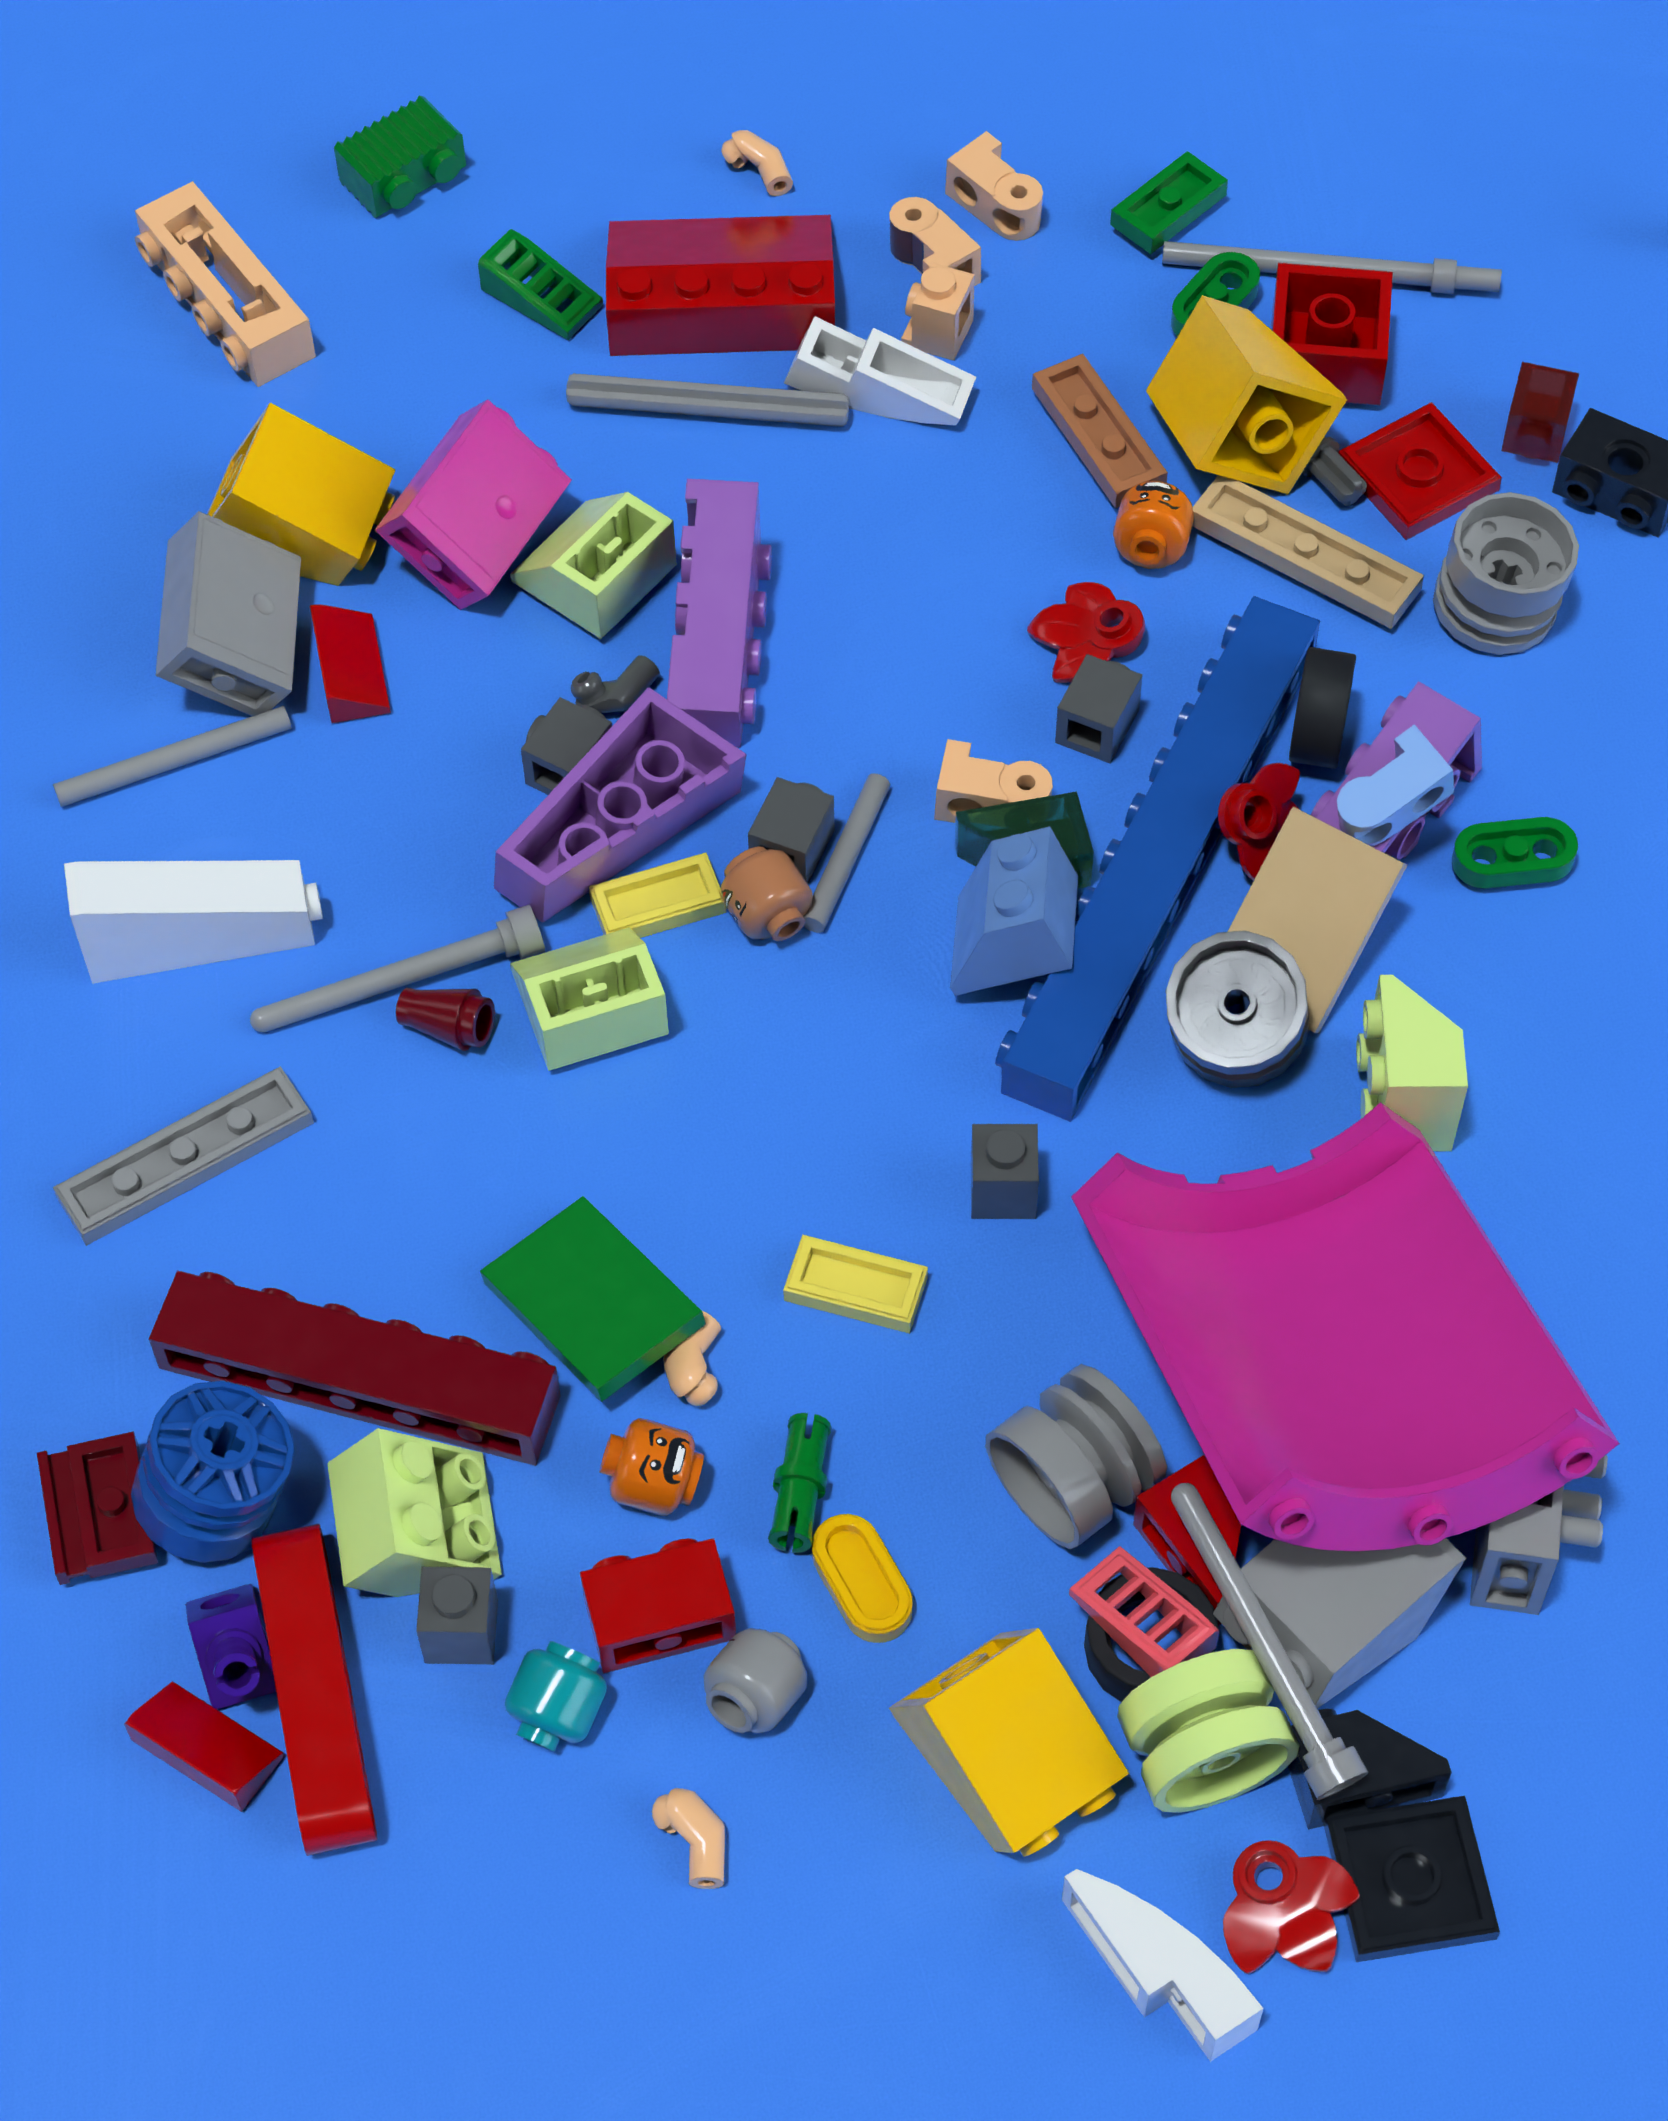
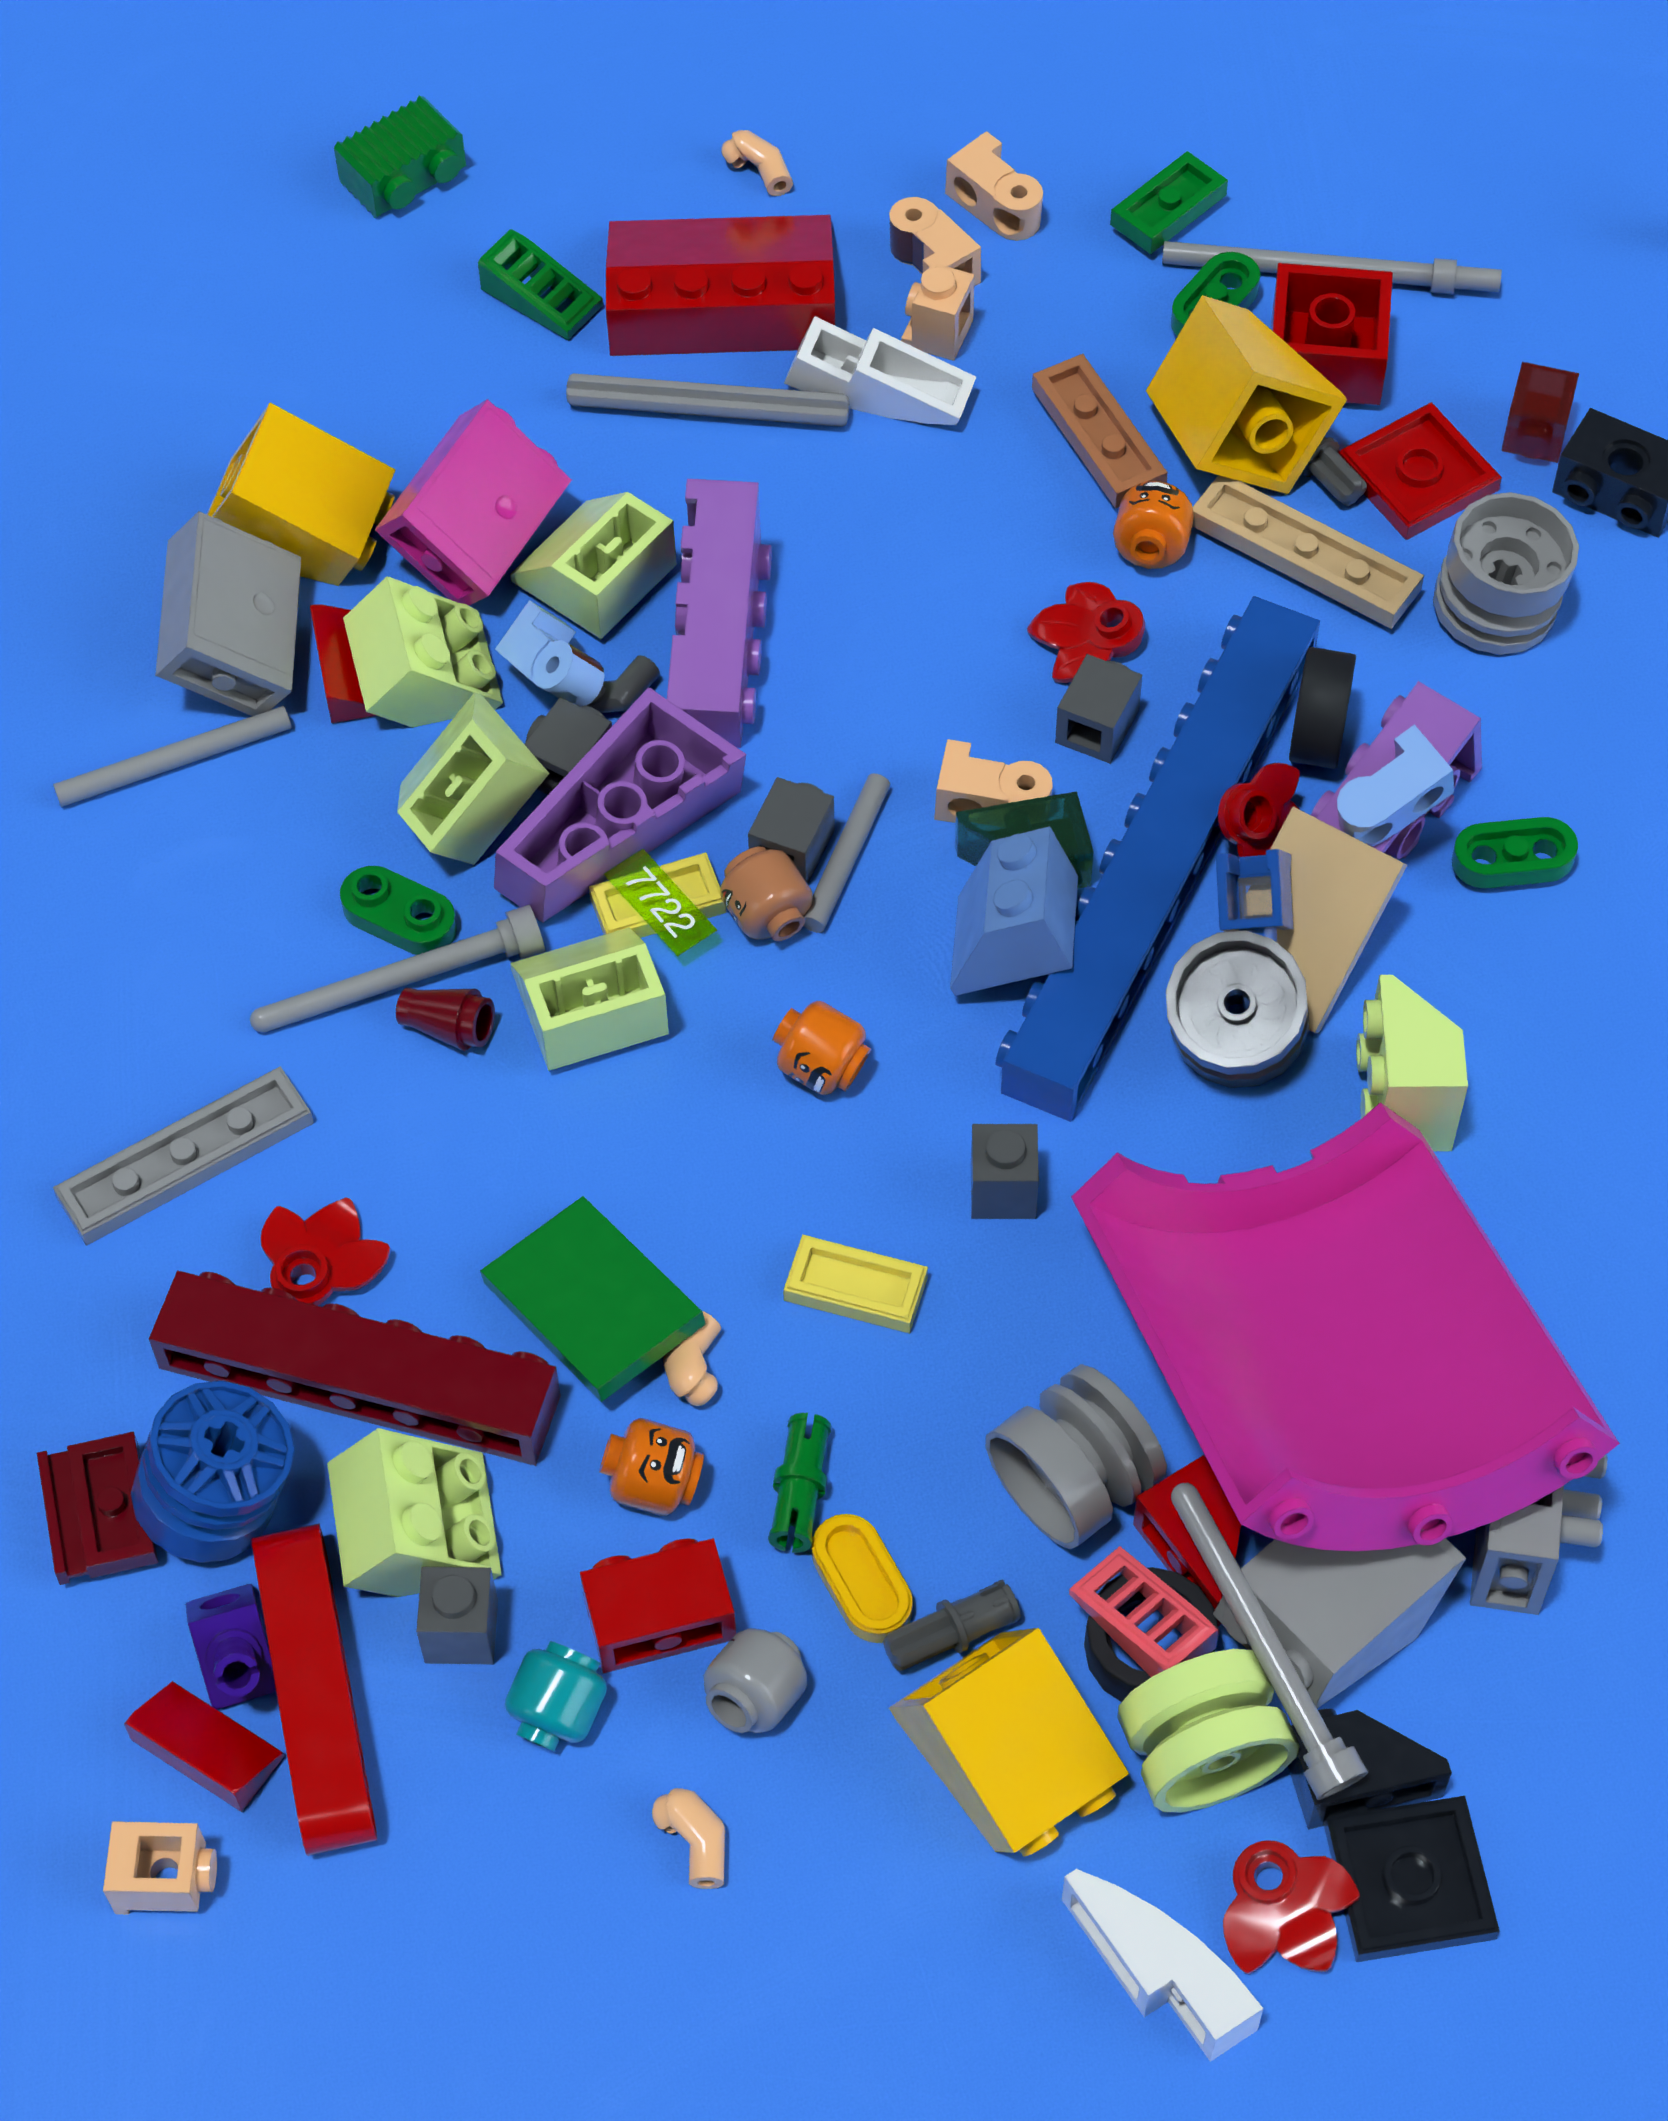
(145, 1848): none -> light nougat brick
(175, 237): light nougat brick -> none
(186, 913): white slope -> none
(321, 1246): none -> red plate
(393, 910): none -> green plate
(418, 654): none -> yellowish green slope
(469, 784): none -> yellowish green slope
(542, 652): none -> light blue leg
(660, 902): none -> clear neon green sticker
(821, 1047): none -> orange head
(952, 1626): none -> dark grey axle
(1255, 893): none -> blue window

